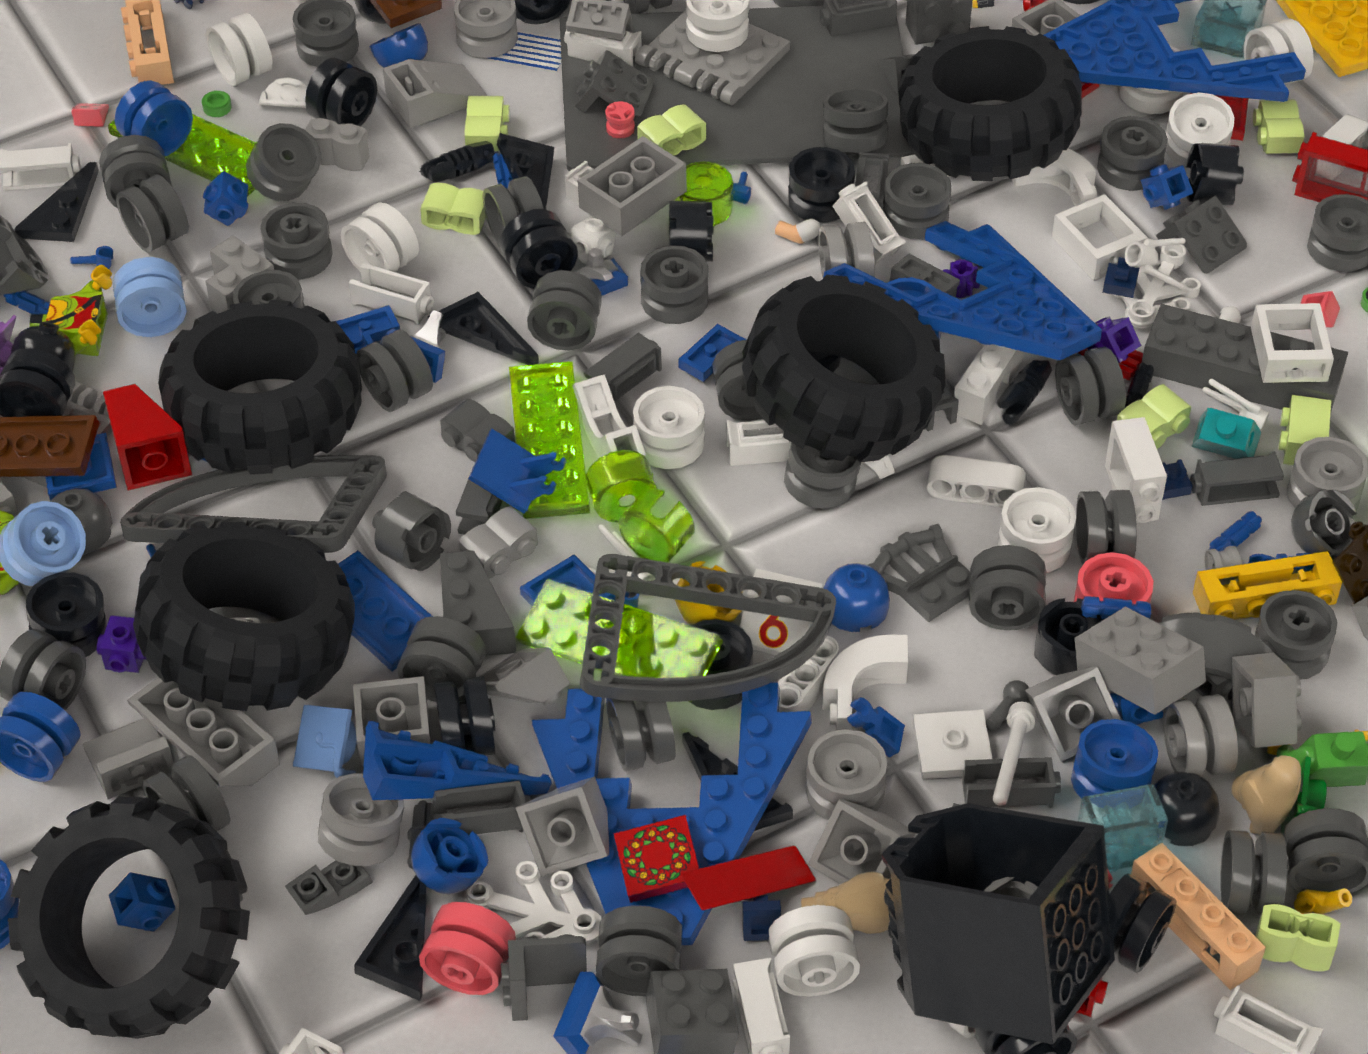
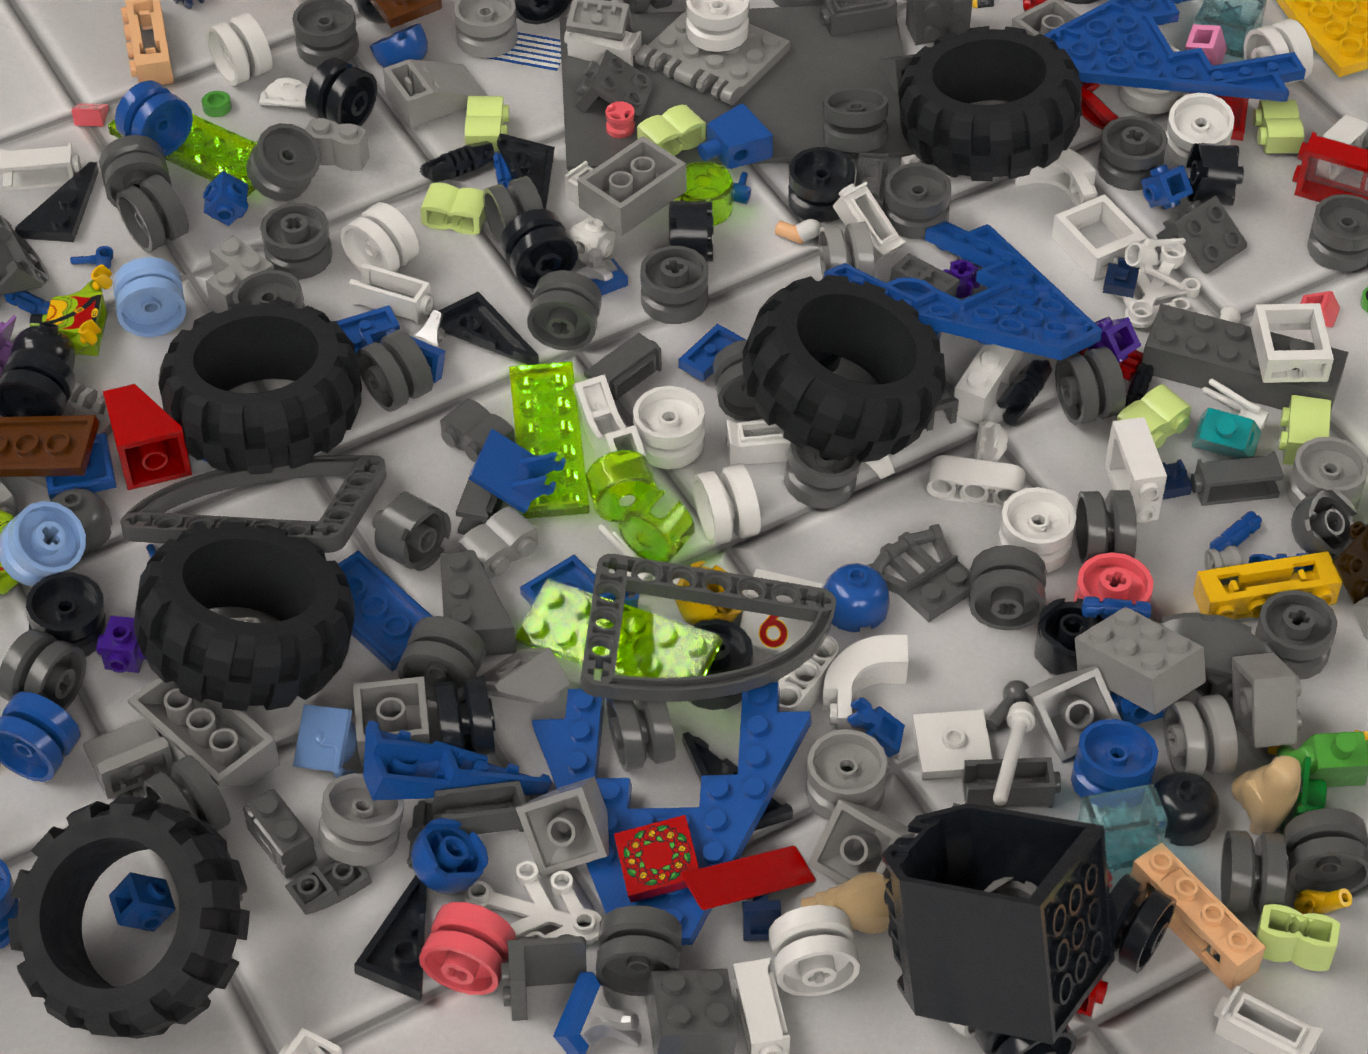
(280, 833): none -> dark grey brick
(726, 504): none -> white wheel
(737, 139): none -> blue torso
(990, 441): none -> white plate
(1095, 110): none -> red arm
(1211, 41): none -> bright pink brick

